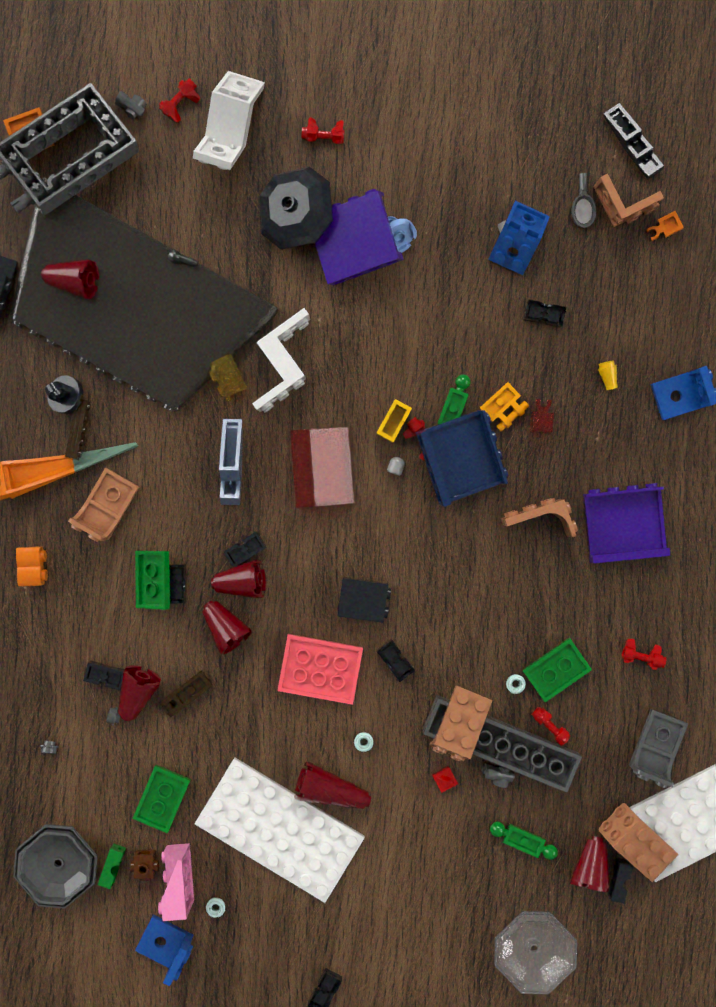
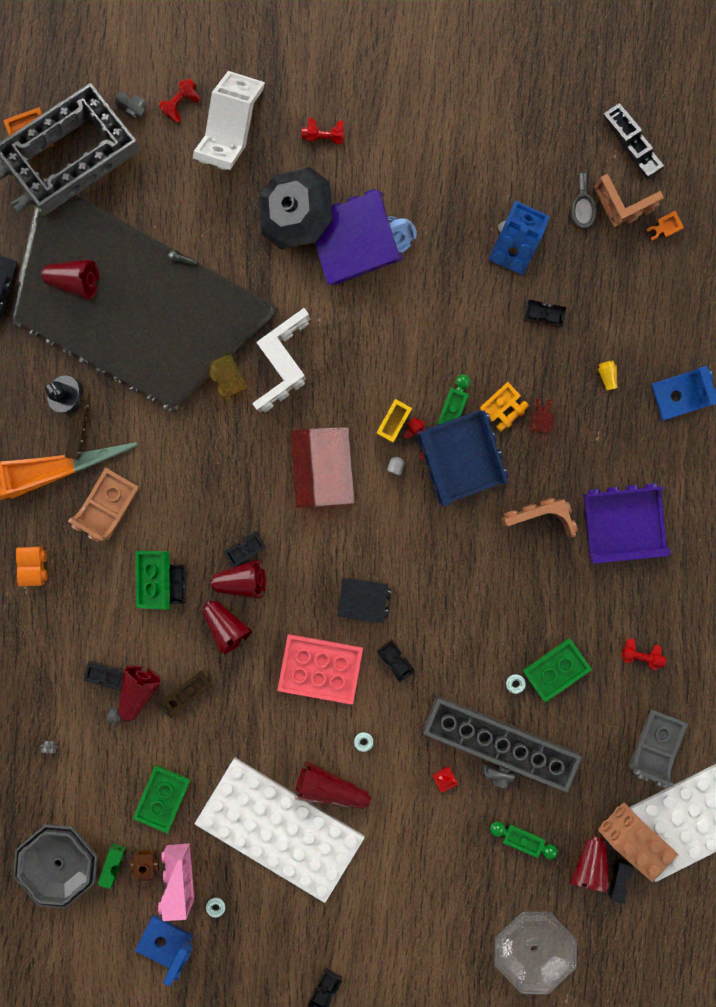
(231, 462): sand blue slope -> none
(461, 724): nougat bracket -> none
(543, 716): red piece -> none

